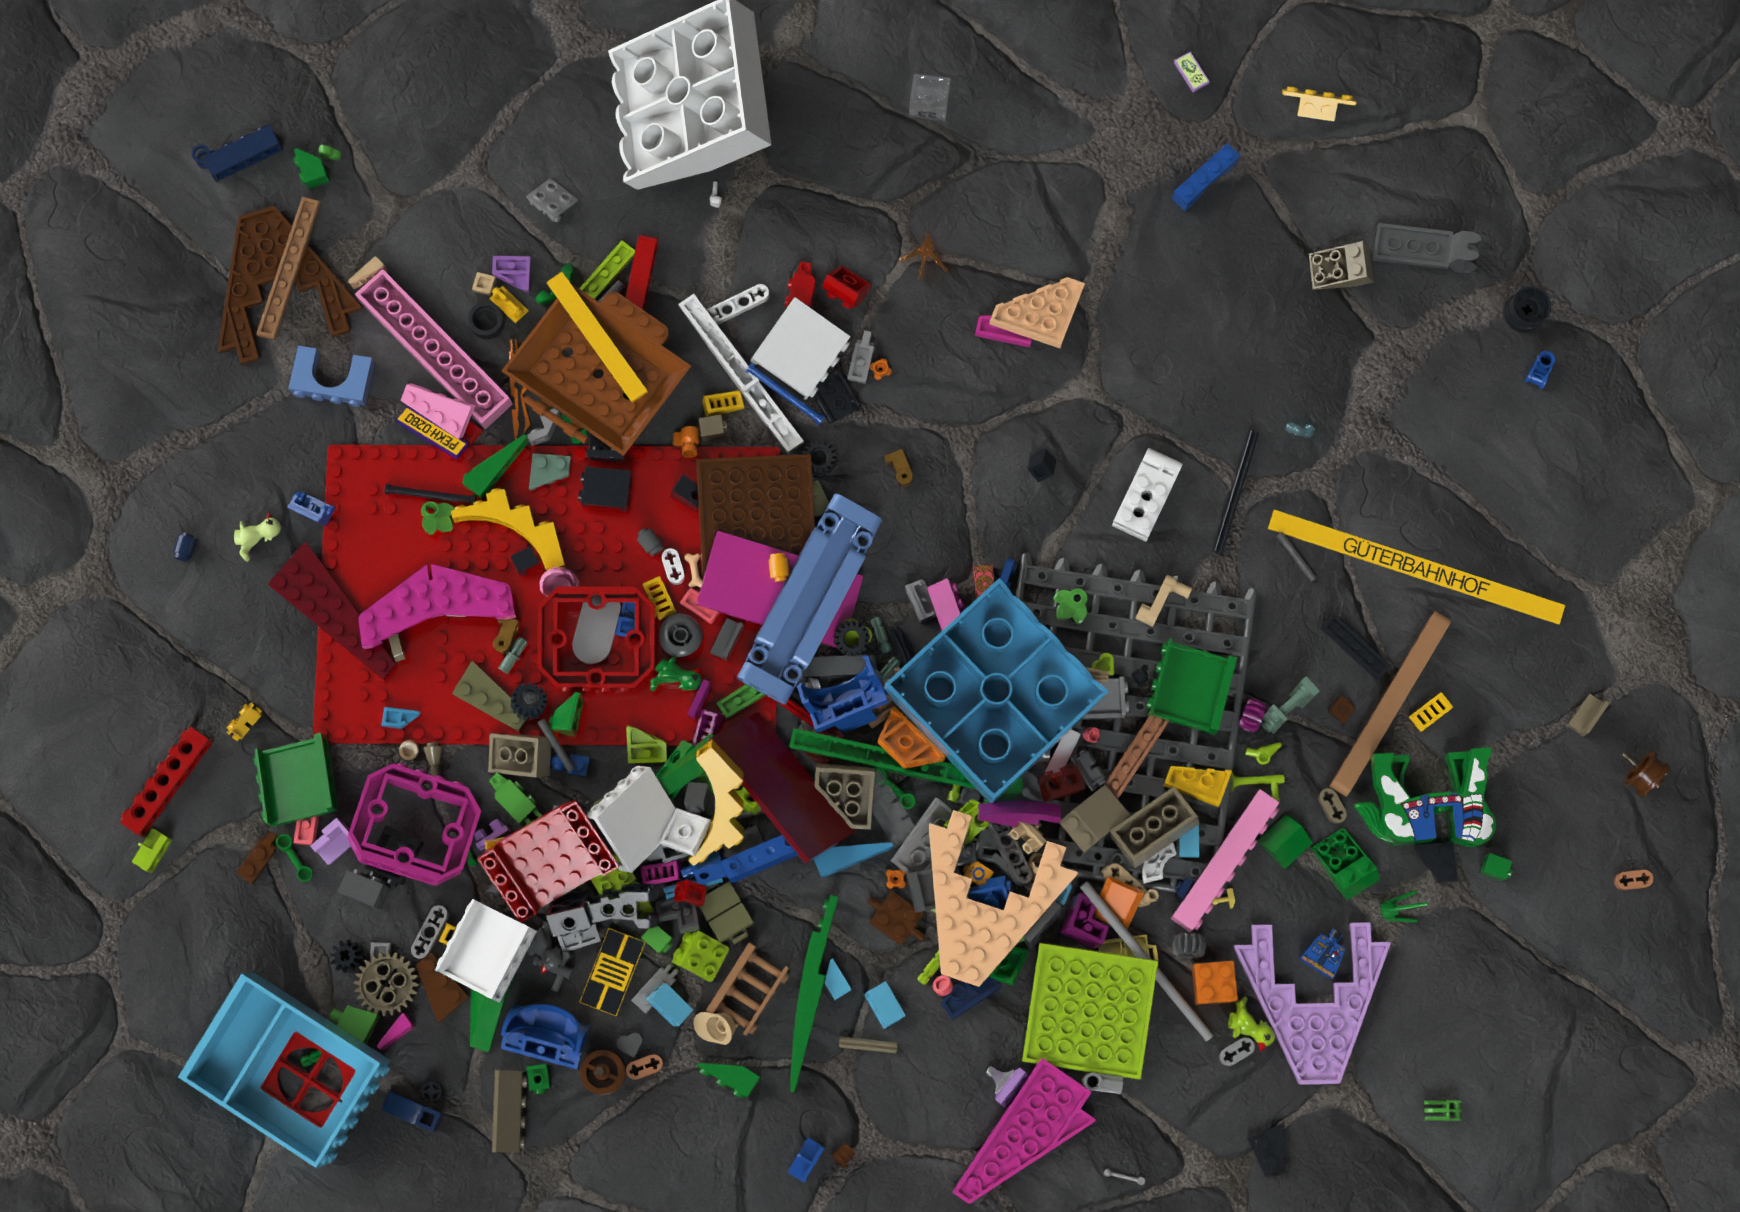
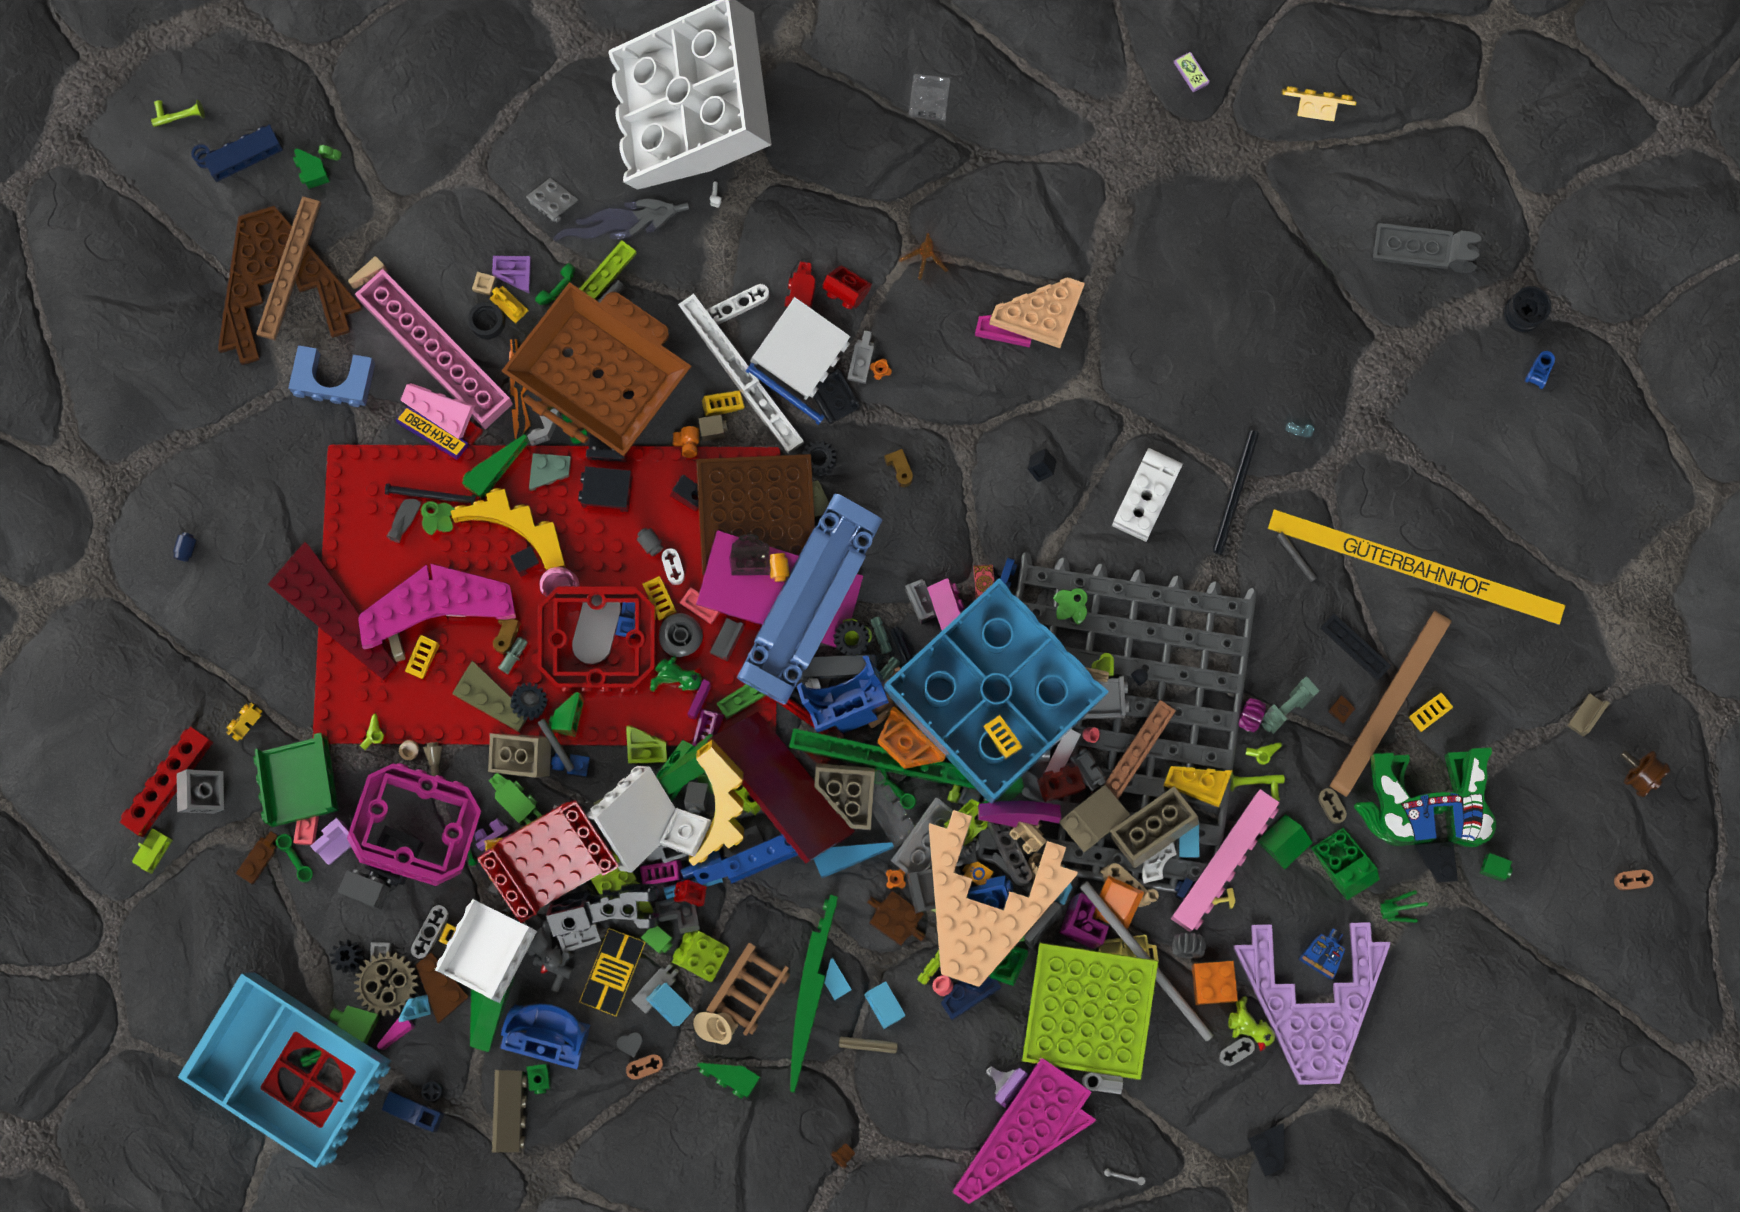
(162, 119): none -> lime piece
(200, 791): none -> light grey brick
(250, 535): yellowish green animal -> none
(311, 508): blue hinge -> none
(374, 733): none -> lime animal
(398, 717): dark azure tile -> none
(403, 519): none -> dark grey piece
(415, 1008): none -> medium azure tile
(419, 647): none -> yellow slope
(597, 337): yellow tile -> none
(602, 1072): reddish brown wheel -> none
(642, 270): red beam -> none
(655, 213): none -> piece
(693, 560): light nougat piece -> none
(726, 918): olive piece -> none
(749, 556): none -> clear smoke slope
(806, 1160): blue panel -> none
(1017, 745): none -> yellow slope
(1149, 614): tan beam -> none
(1191, 687): green panel -> none
(1197, 183): blue arch -> none
(1341, 267): dark tan slope -> none
(1445, 1110): bright green arm -> none

